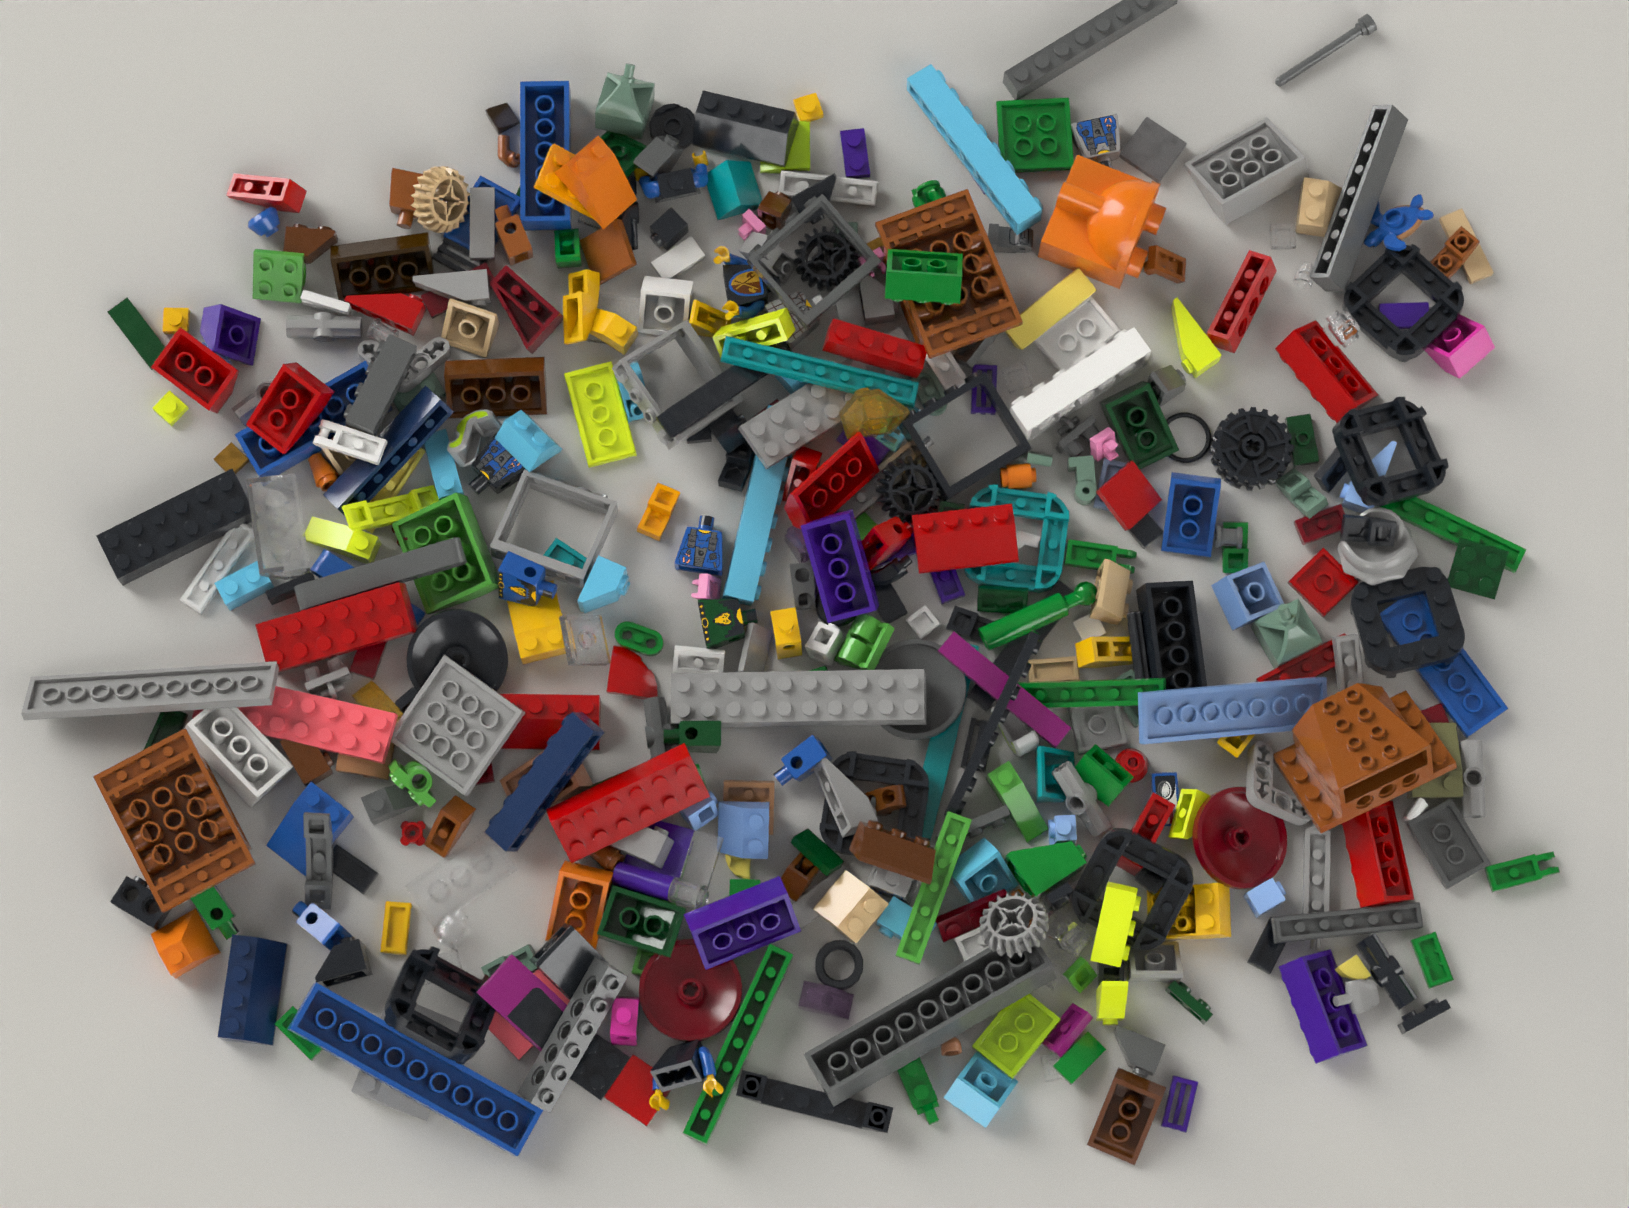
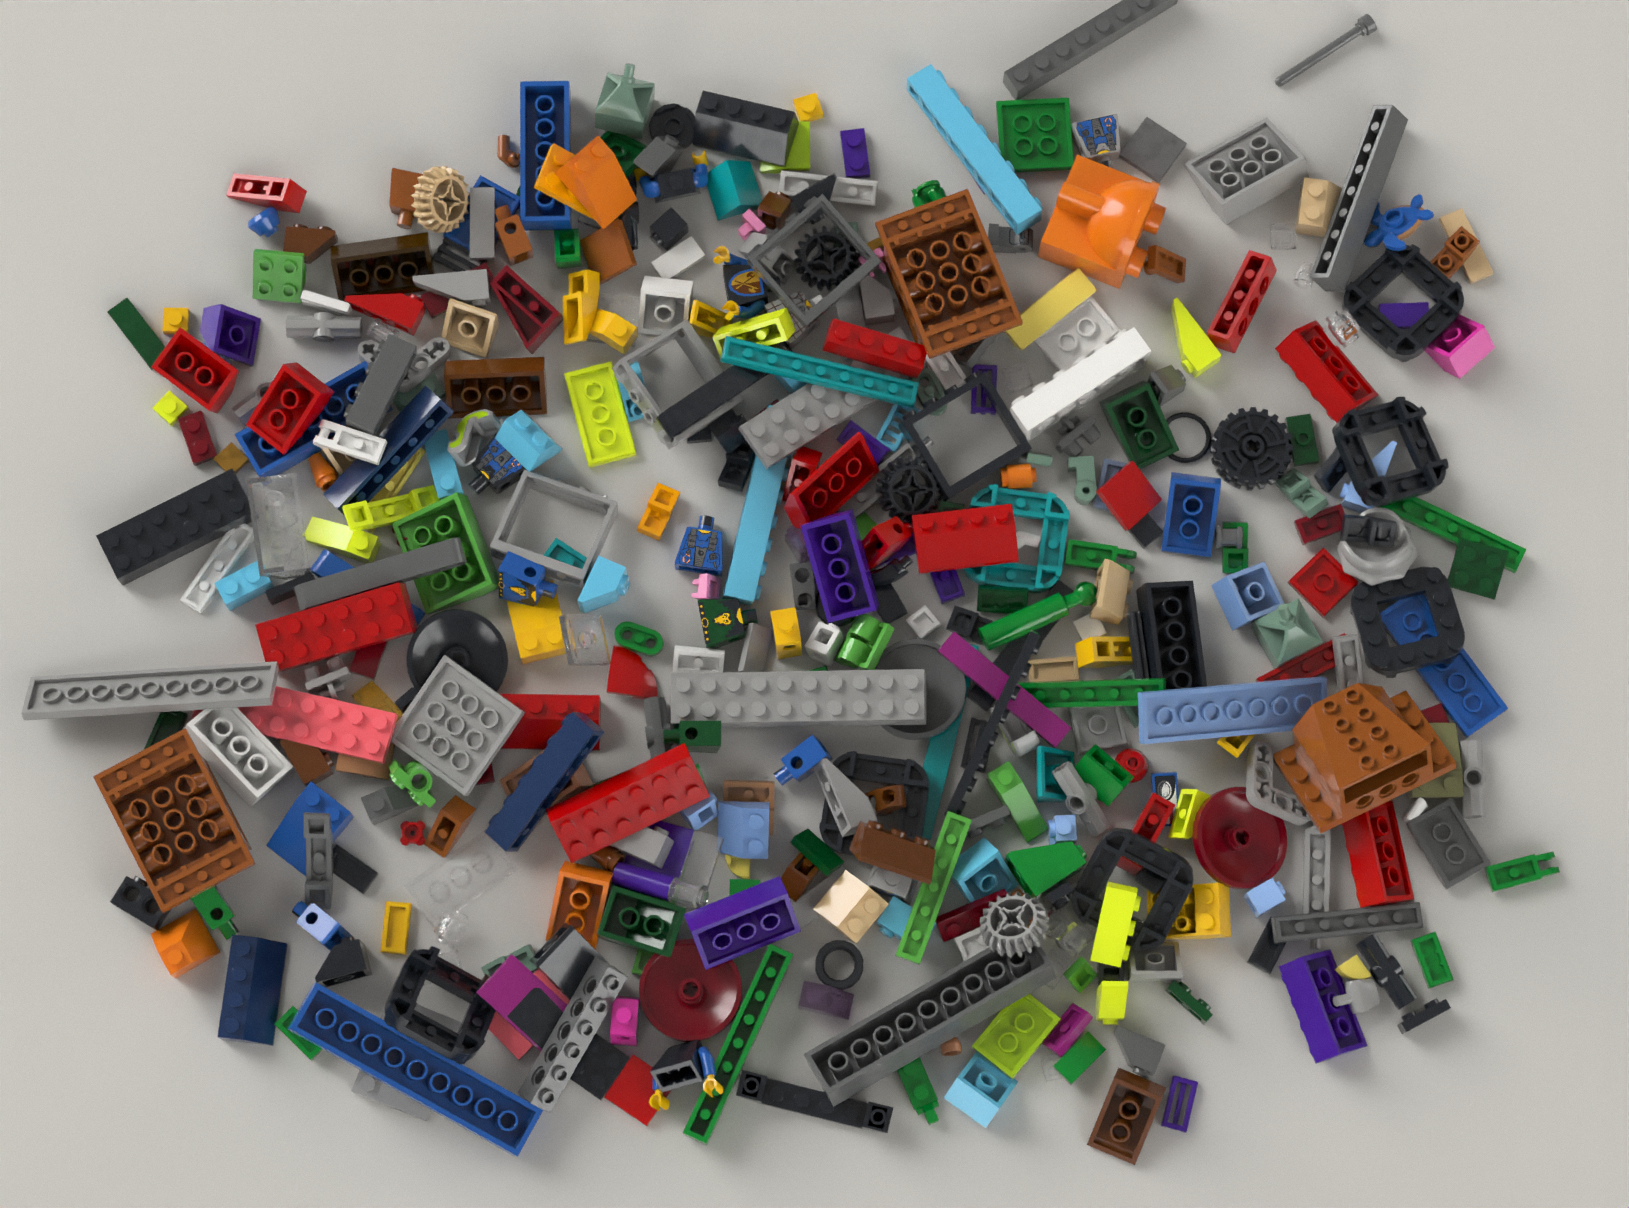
(197, 438): none -> dark red plate
(501, 117): dark brown slope -> none
(871, 413): clear yellow slope -> none
(923, 276): green slope -> none
(1104, 445): bright pink tile -> none

